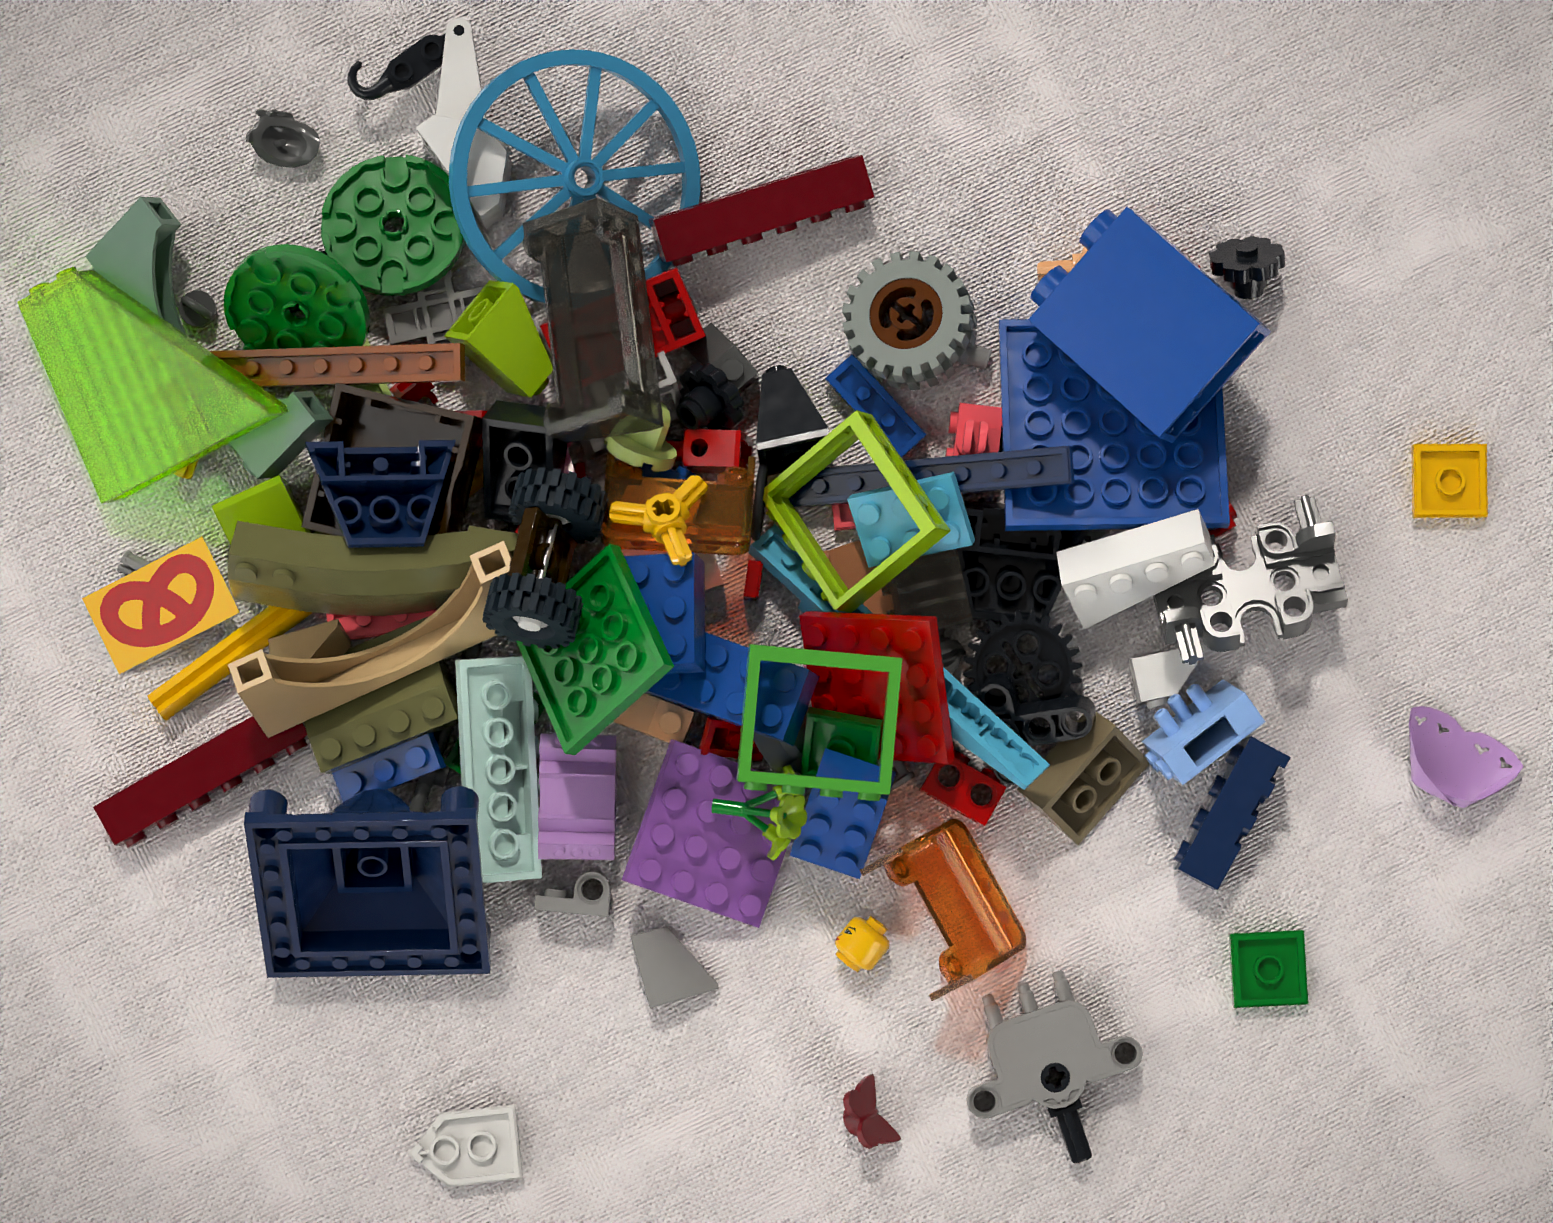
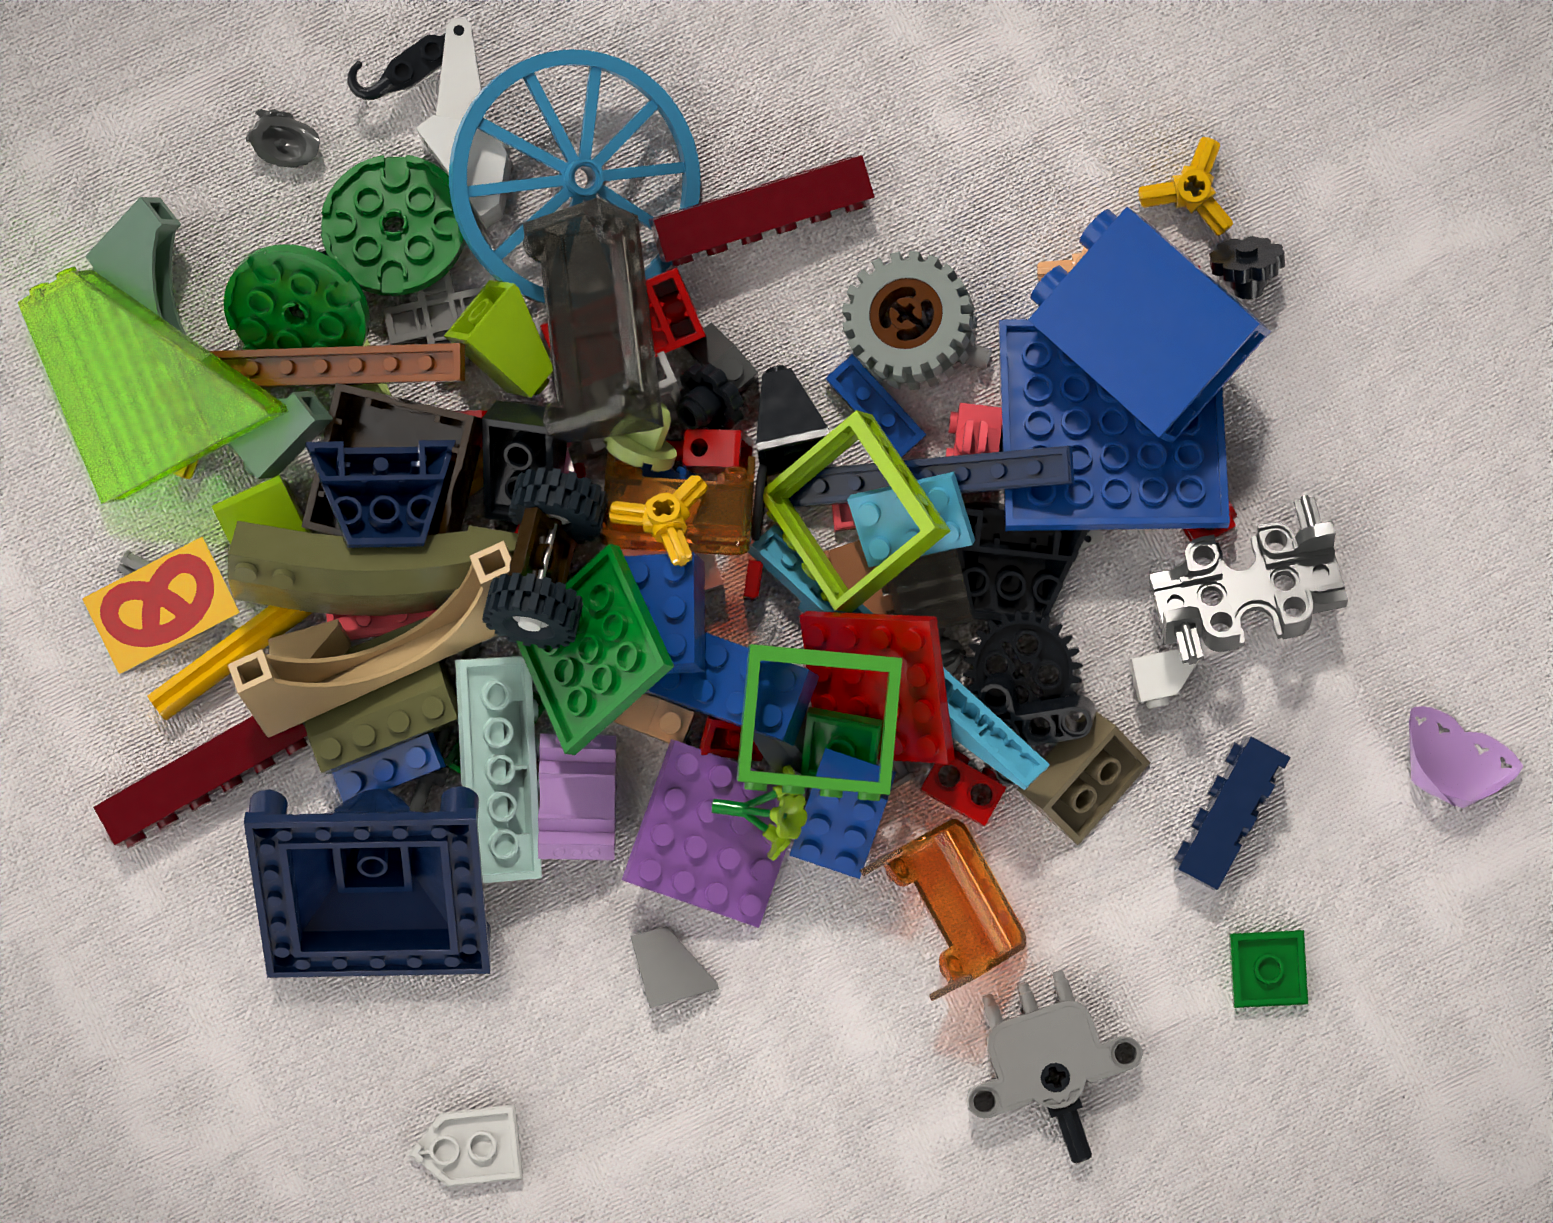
(197, 309): dark grey tile -> none
(414, 391): red tile -> none
(556, 900): light grey plate -> none
(862, 943): yellow head -> none
(862, 1117): dark red animal -> none
(1133, 565): white wedge -> none
(1200, 176): none -> yellow bush
(1200, 730): light blue piece -> none
(1449, 481): yellow tile -> none

